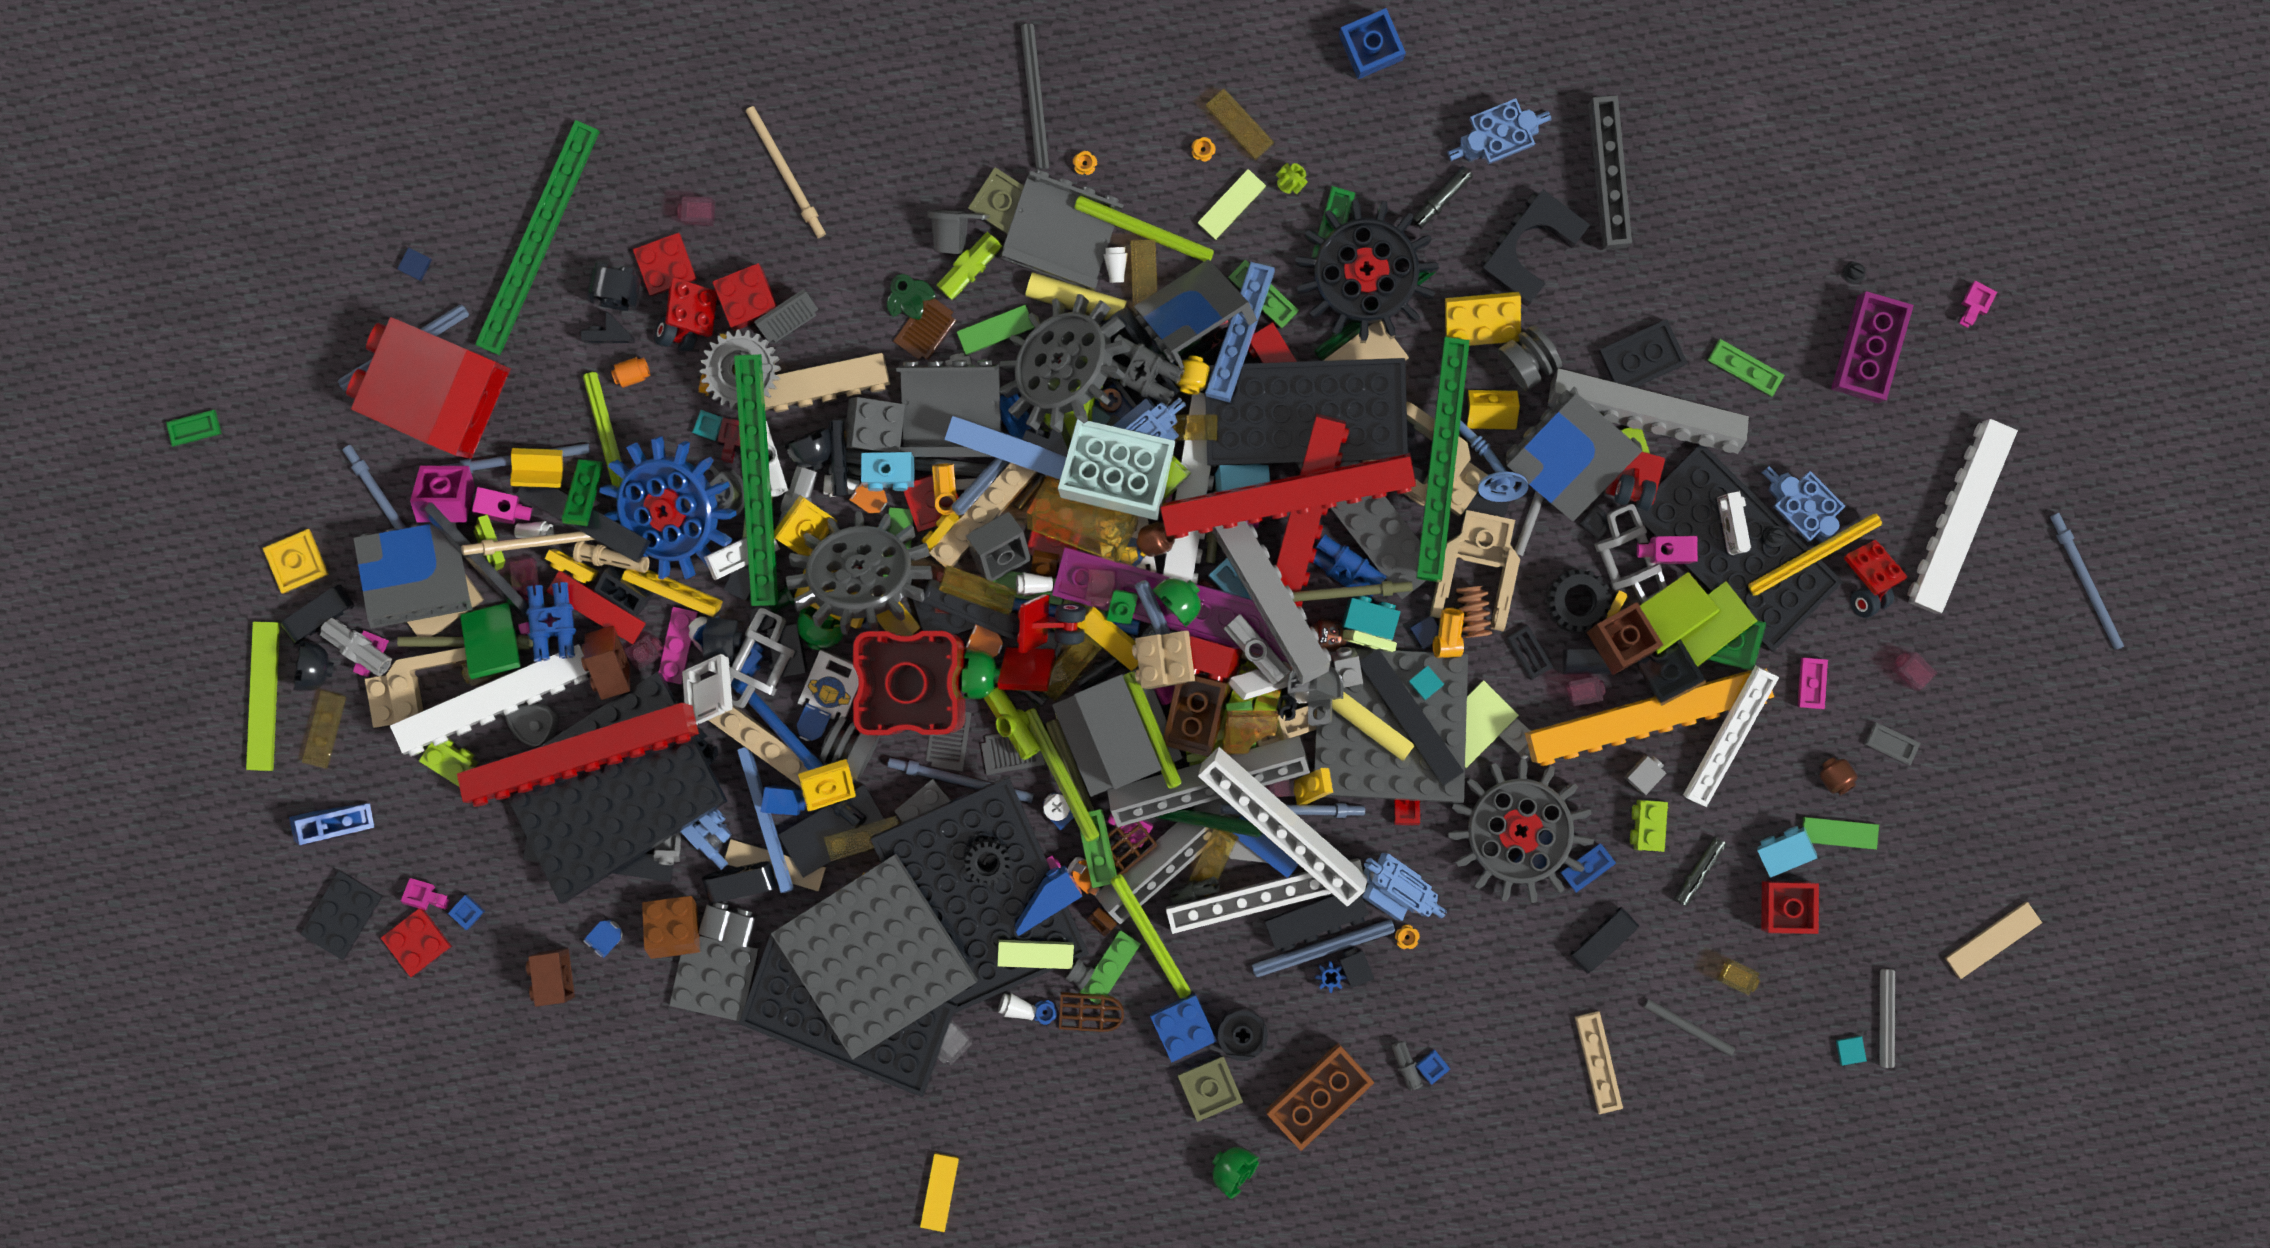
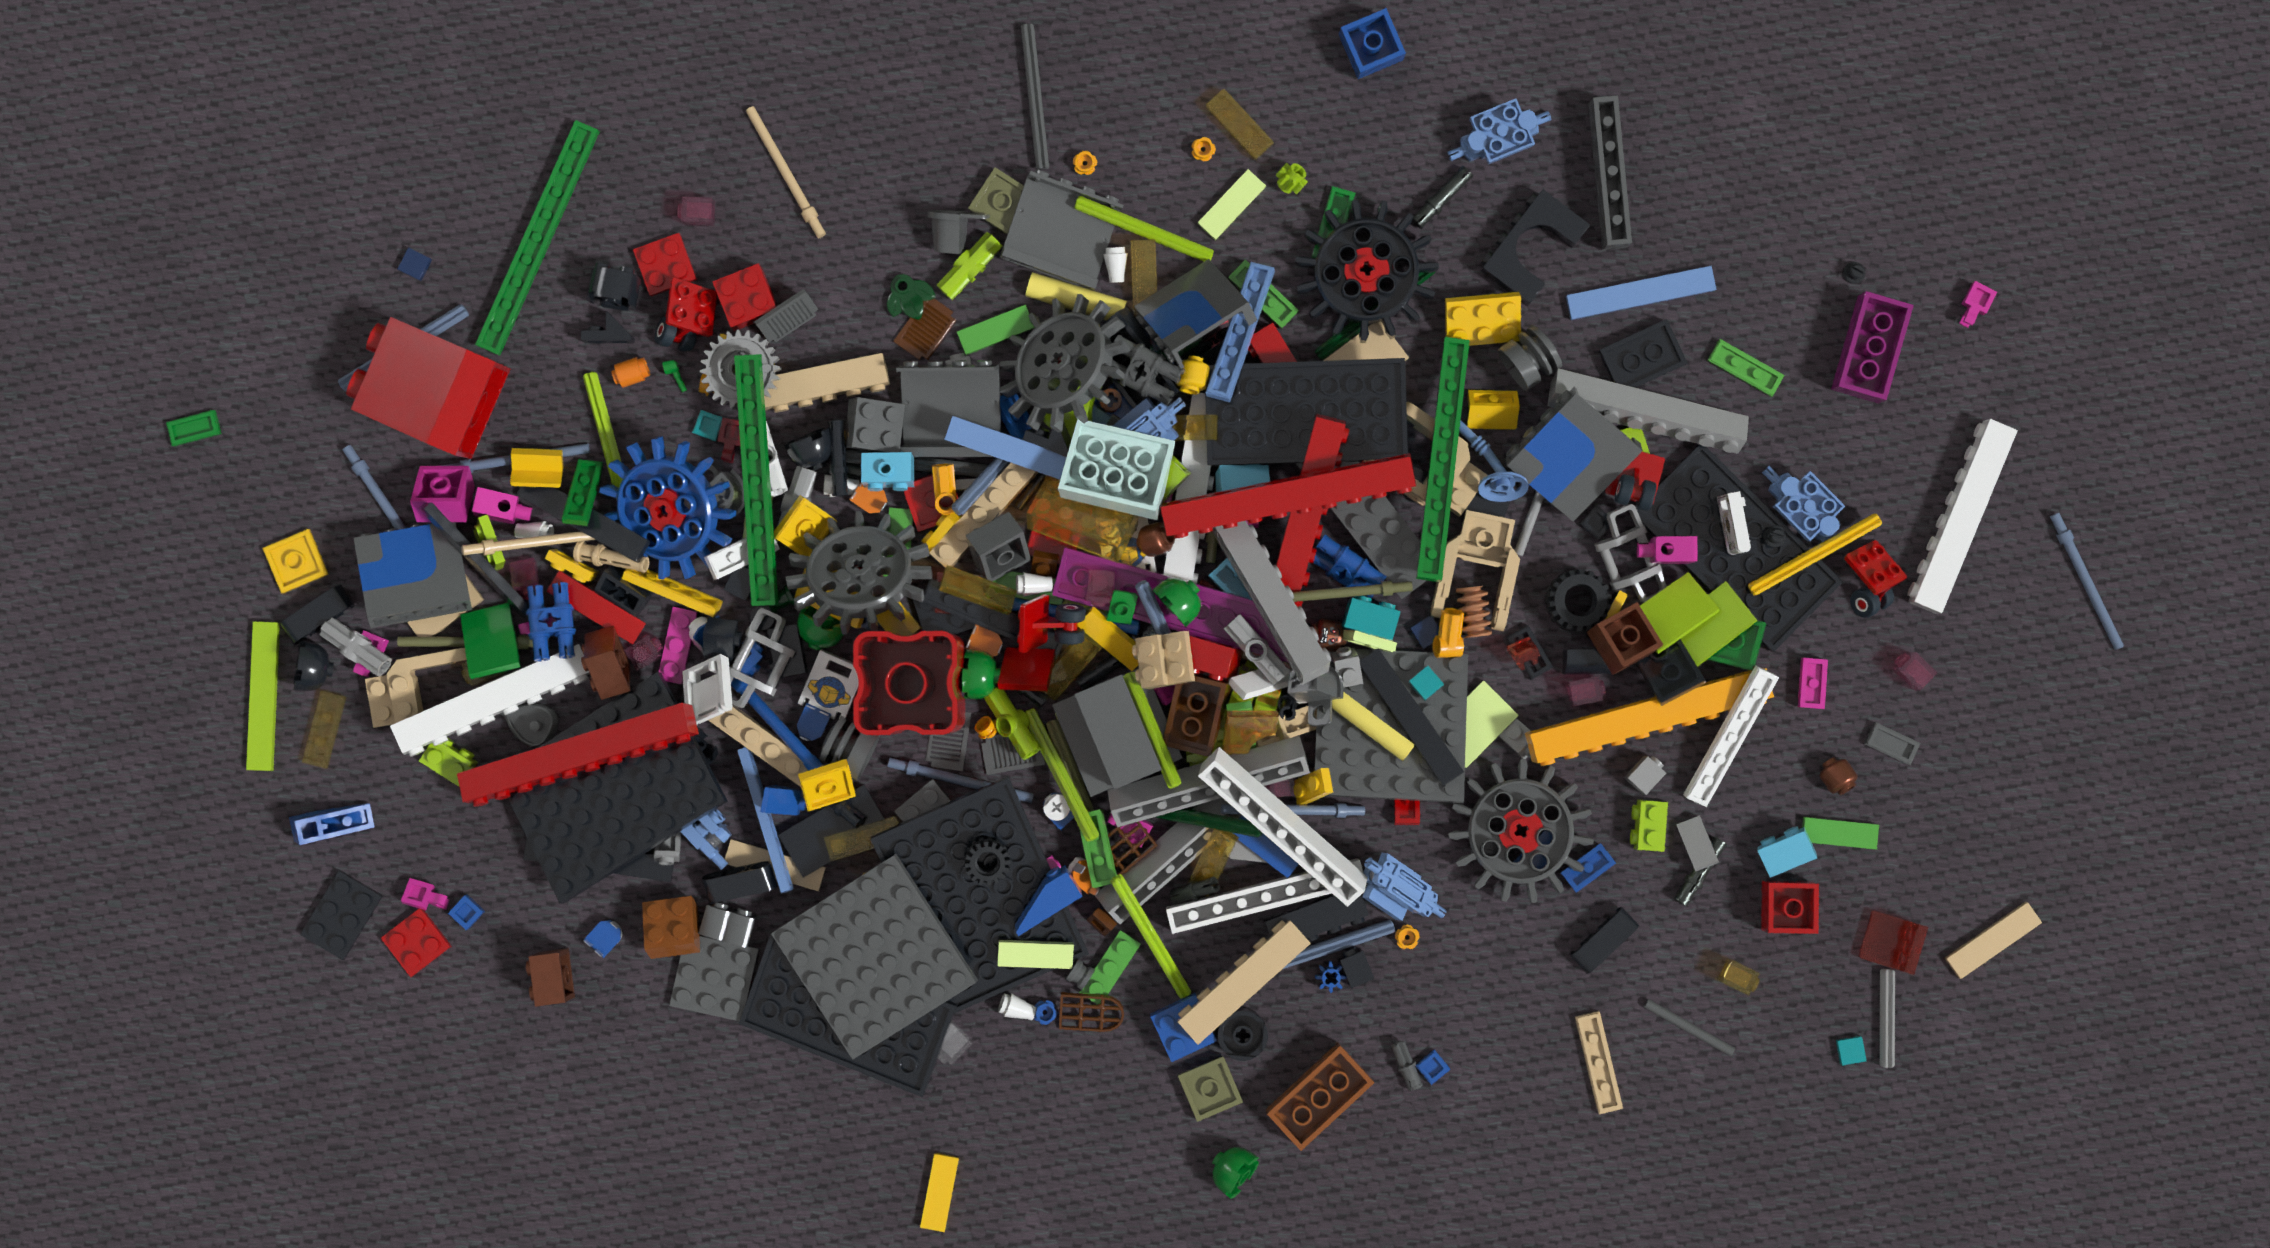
(670, 367): none -> green hand
(986, 727): none -> light orange plate
(1243, 982): none -> tan brick
(1523, 651): none -> clear red tile
(1641, 292): none -> medium blue tile
(1697, 843): none -> light grey tile
(1893, 942): none -> clear red bracket

